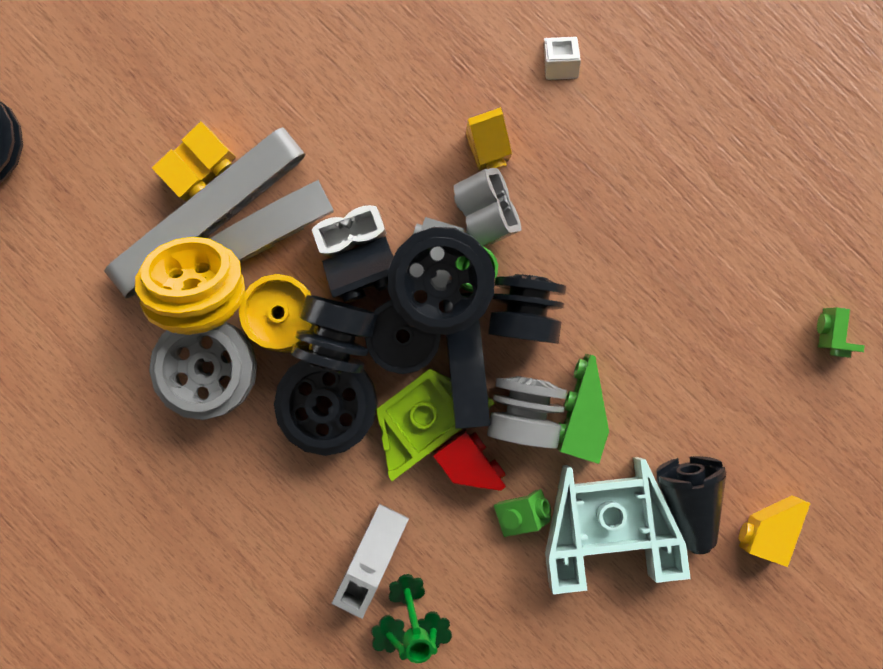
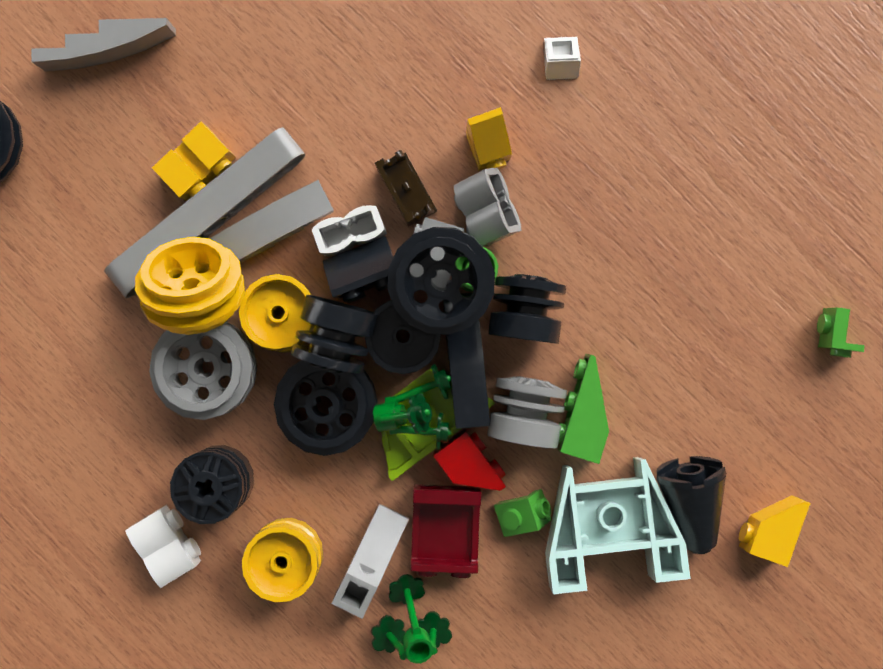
(114, 41): none -> light grey slope
(164, 545): none -> white brick
(231, 484): none -> black wheel
(273, 577): none -> yellow wheel
(392, 416): none -> plant
(405, 188): none -> dark brown hinge
(445, 530): none -> dark red panel

